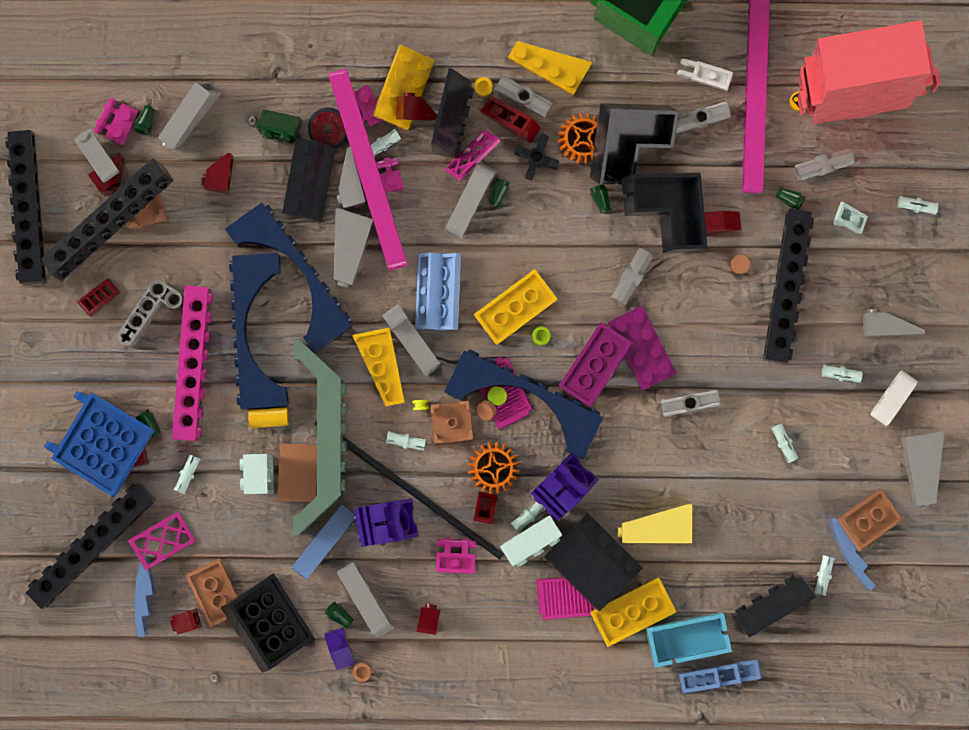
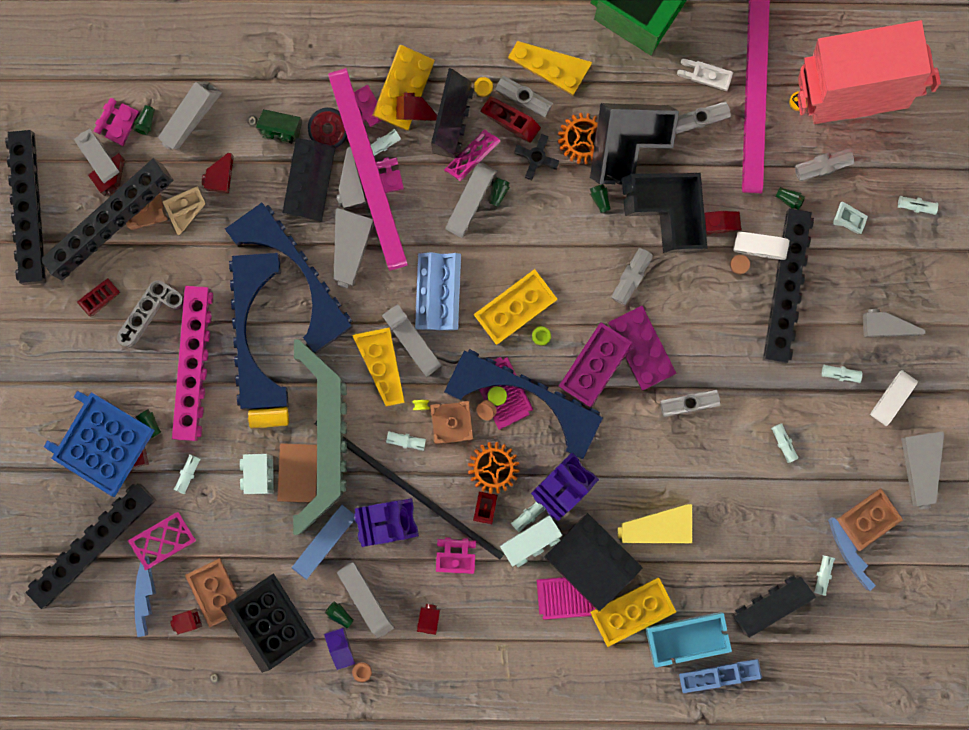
(184, 208): none -> tan wing
(761, 245): none -> white beam

